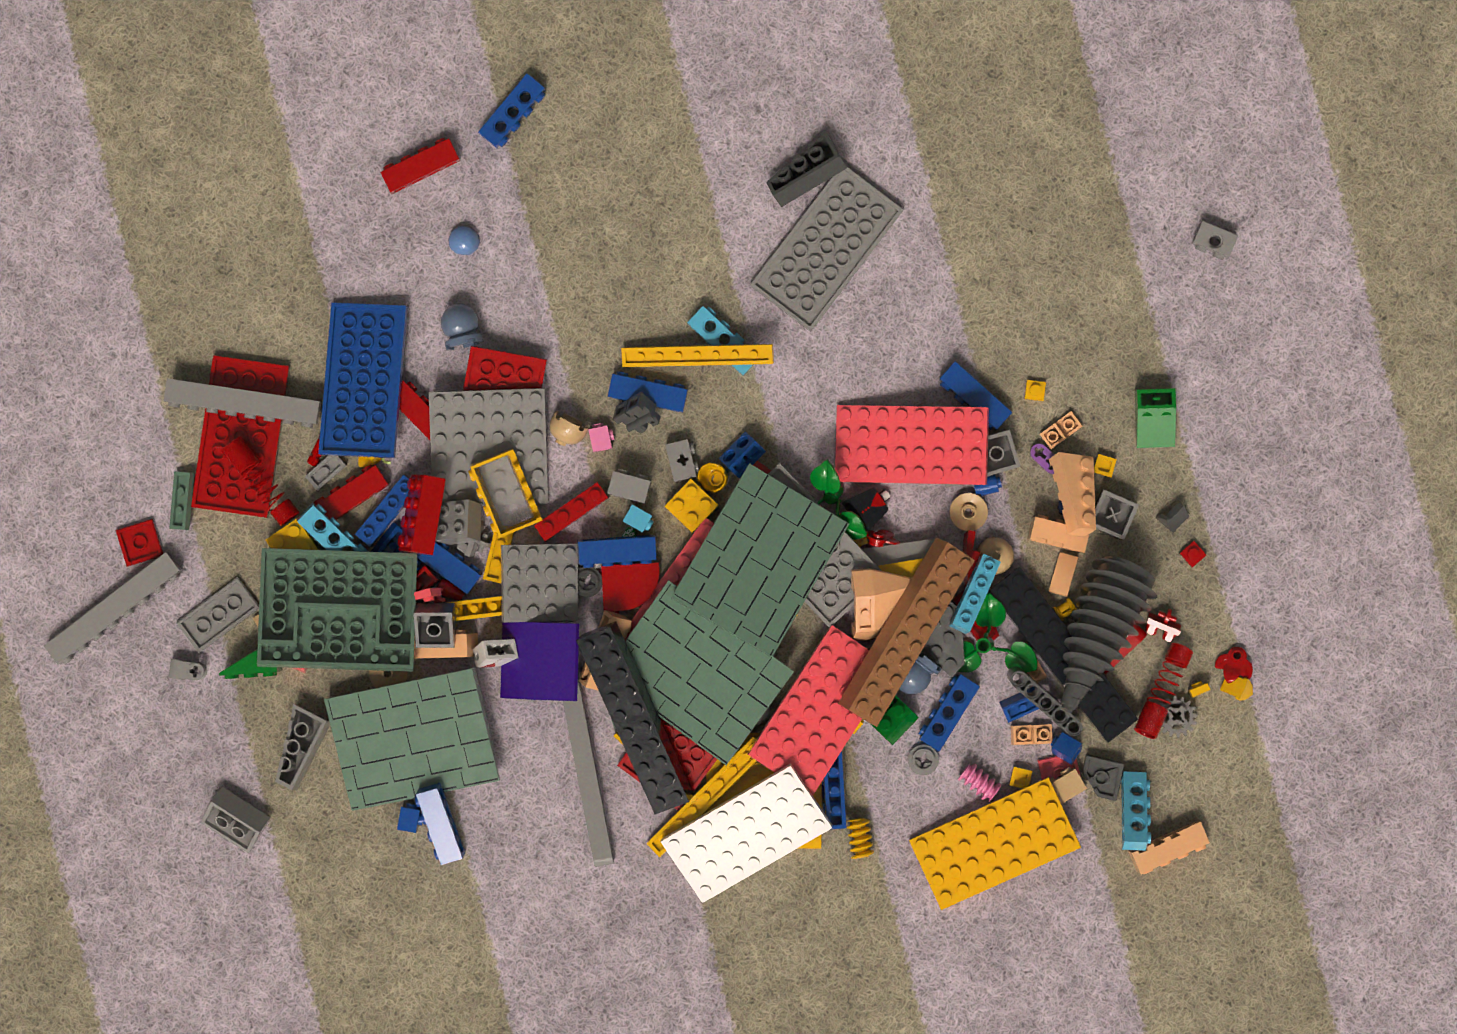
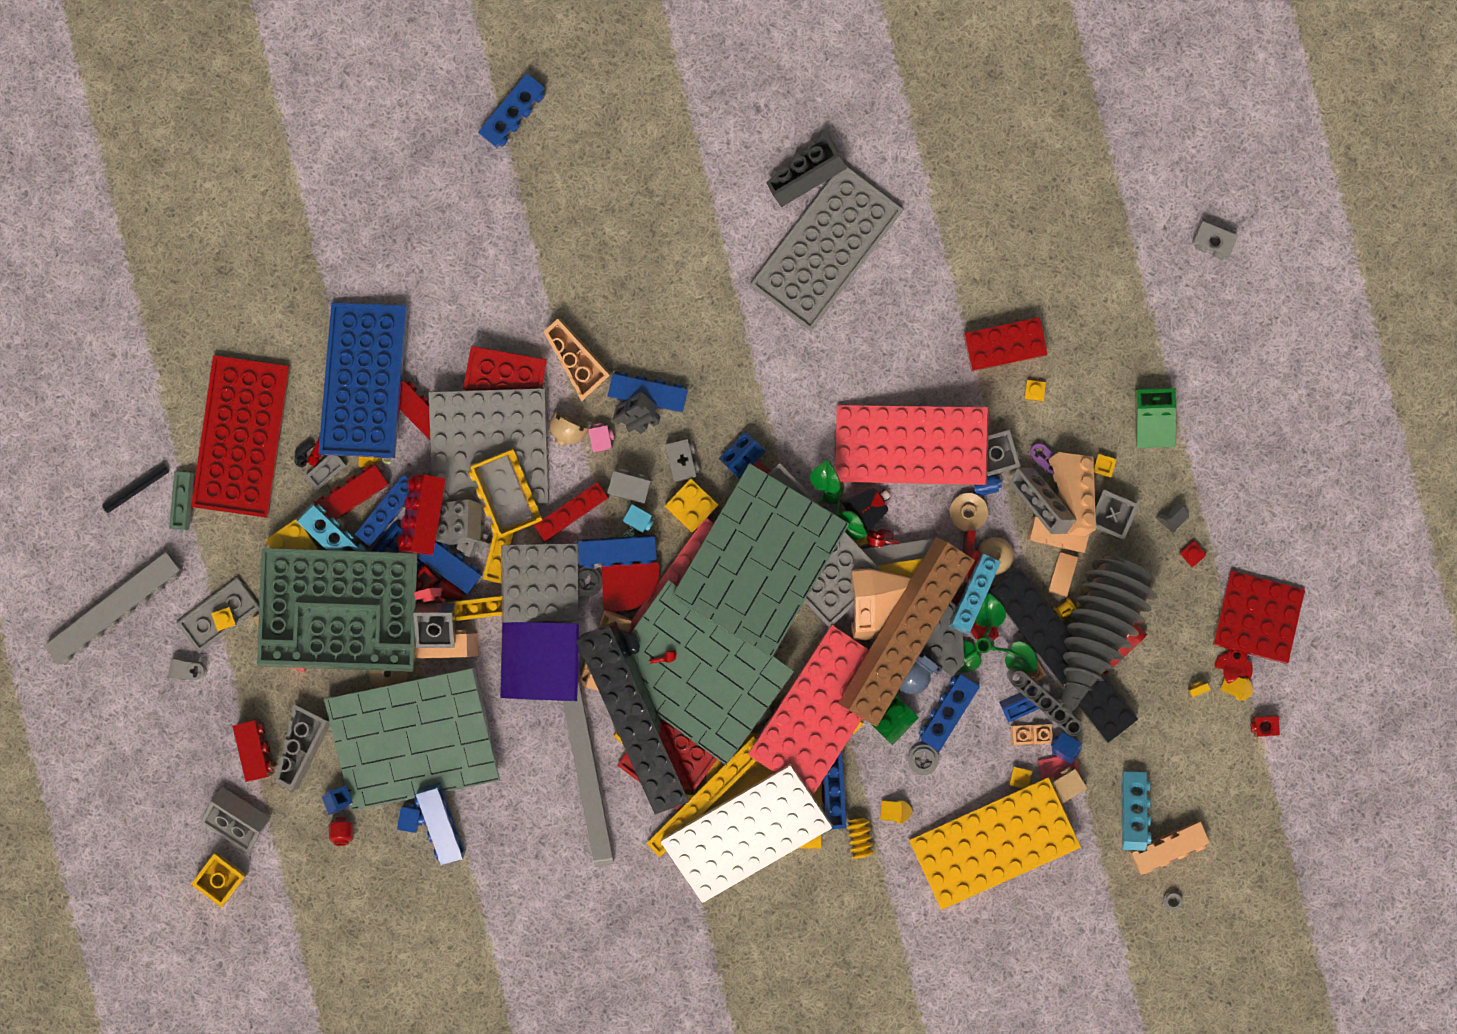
(135, 488): none -> black axle
(139, 542): red tile -> none
(219, 879): none -> yellow brick
(223, 619): none -> yellow plate
(242, 401): light grey brick -> none
(244, 461): red piece -> none
(249, 668): green slope -> none
(253, 750): none -> red brick
(301, 453): none -> black arm
(337, 800): none -> blue brick
(341, 831): none -> red head
(419, 166): red brick -> none
(460, 326): sand blue tile -> none
(464, 240): medium blue hair -> none
(488, 653): white torso -> none
(578, 361): none -> light nougat wedge
(631, 641): none -> black arm
(670, 656): none -> red hand
(697, 355): yellow plate -> none
(698, 323): medium azure brick -> none
(706, 473): yellow hair -> none
(895, 811): none -> yellow tile
(973, 394): blue brick -> none
(979, 781): bright pink piece -> none
(1005, 344): none -> red brick
(1042, 500): none -> light grey brick
(1061, 429): light nougat slope -> none
(1104, 776): dark grey plate -> none
(1153, 714): red piece -> none
(1165, 622): hips -> none
(1179, 900): none -> light grey plate
(1182, 710): light grey gear -> none
(1258, 617): none -> red plate
(1273, 730): none -> red brick

